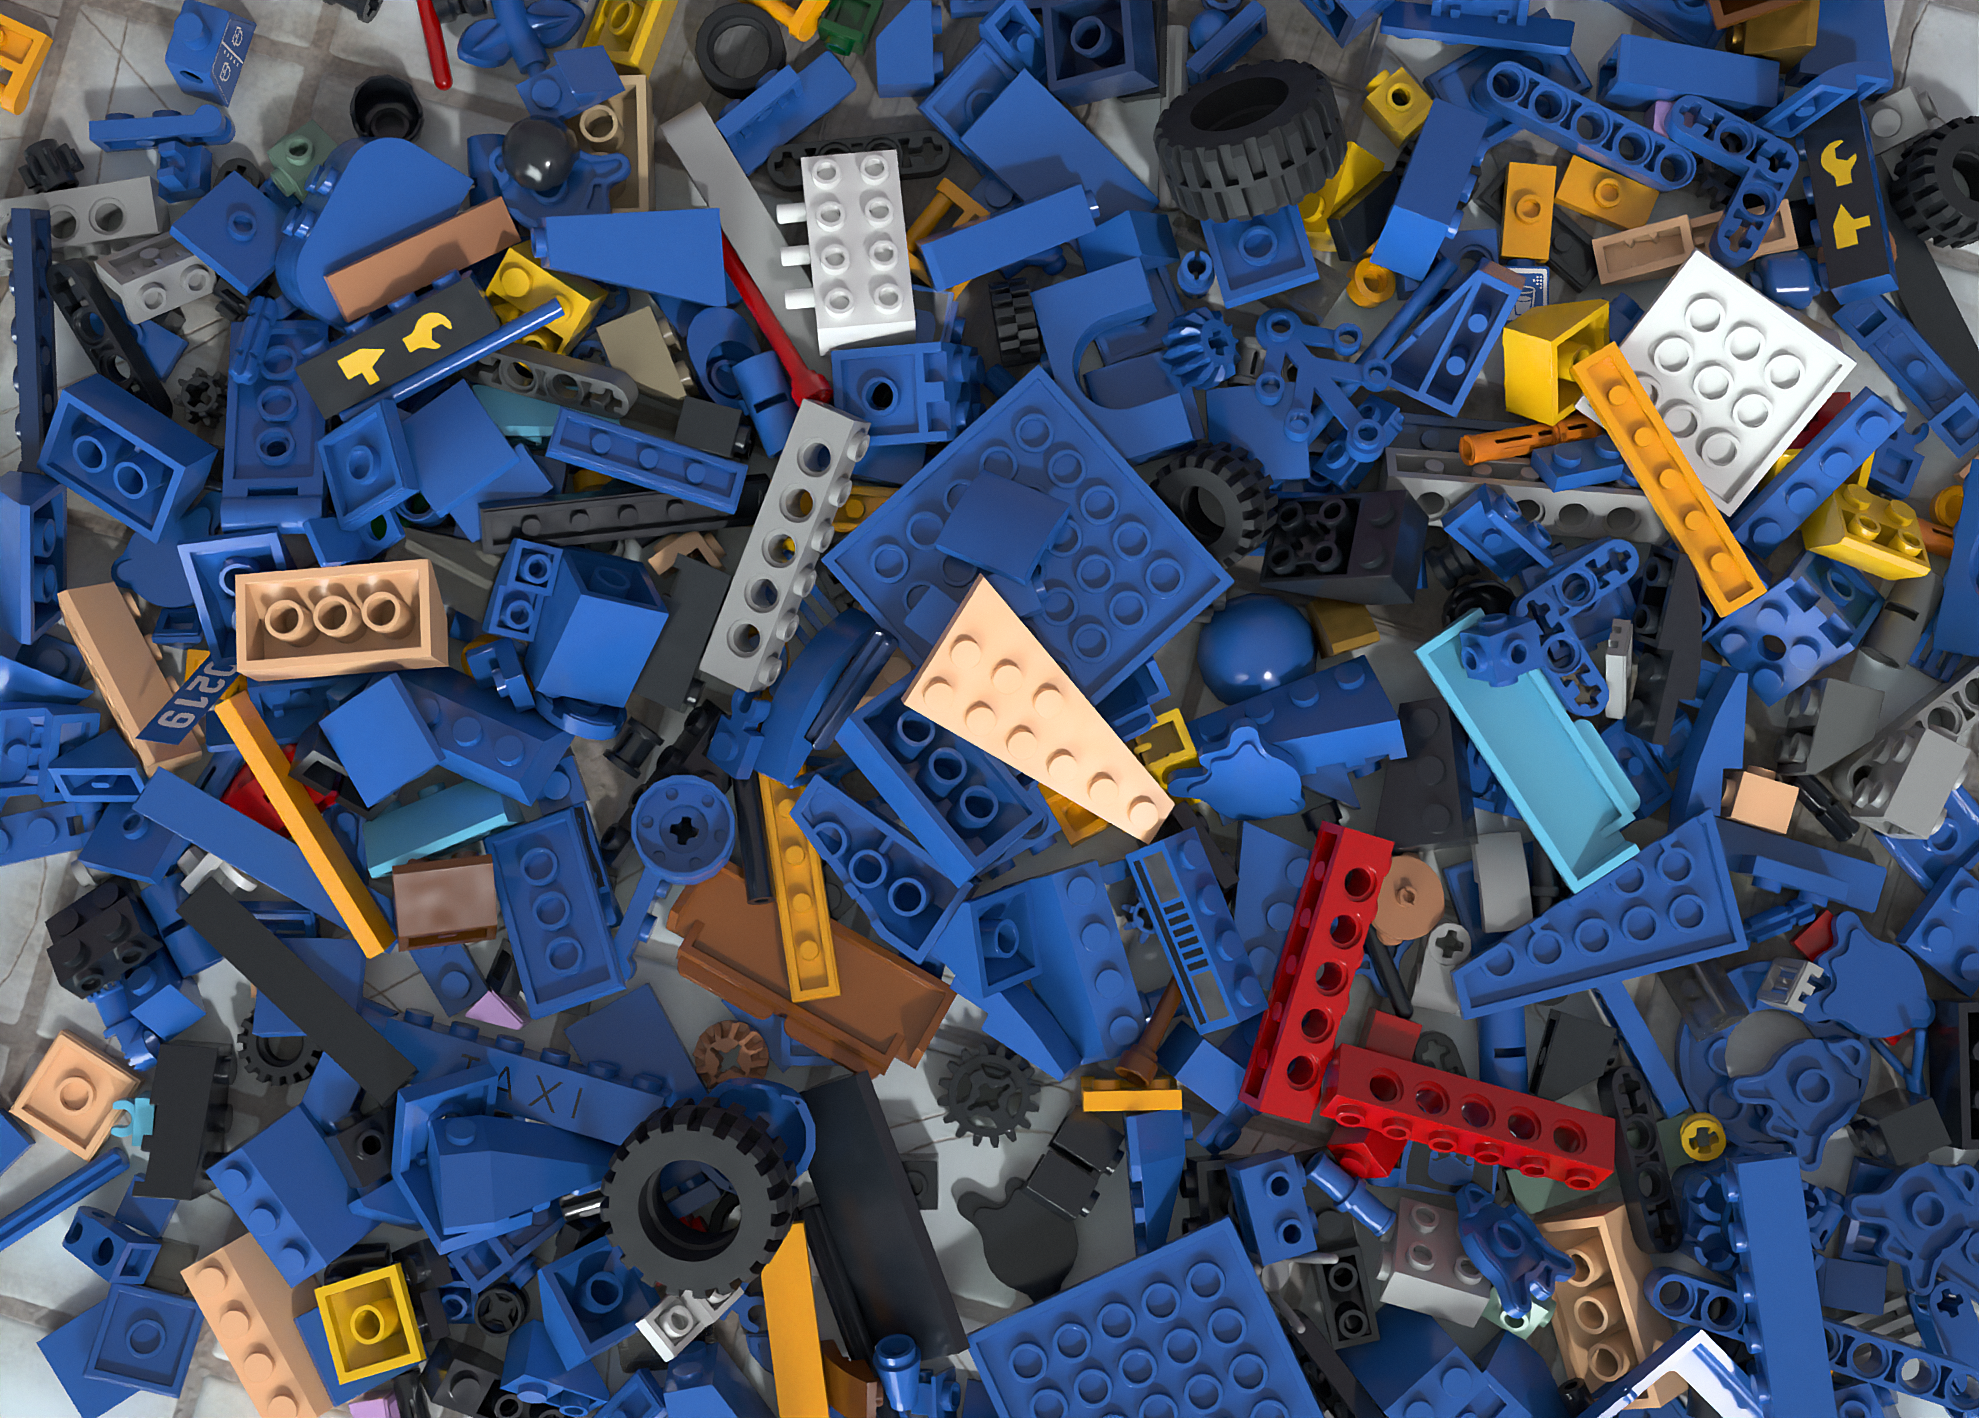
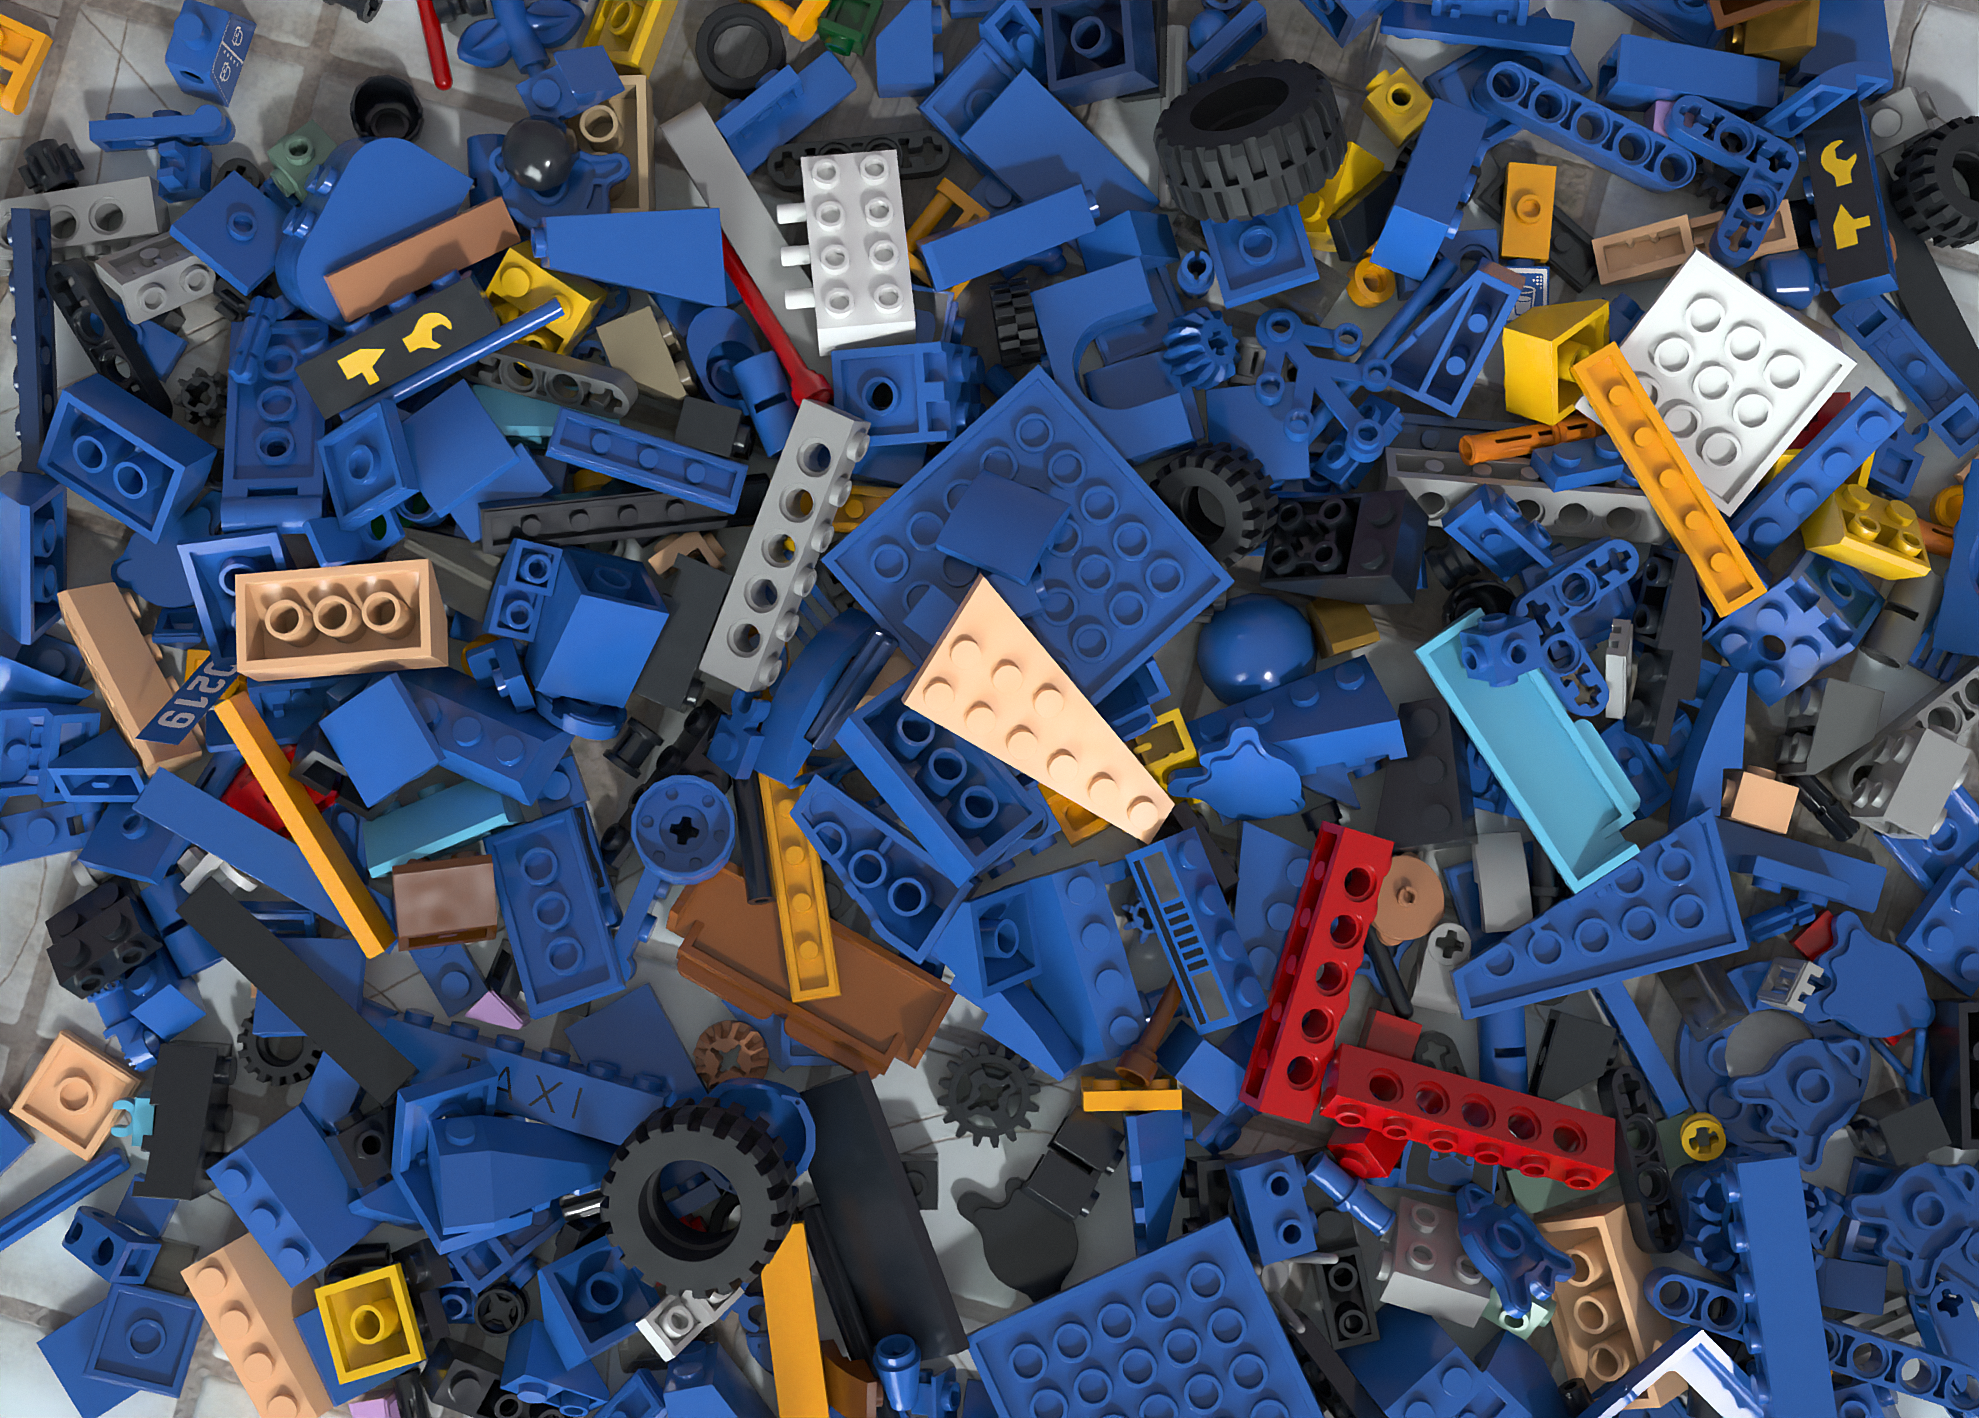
(1605, 195): light orange plate -> none

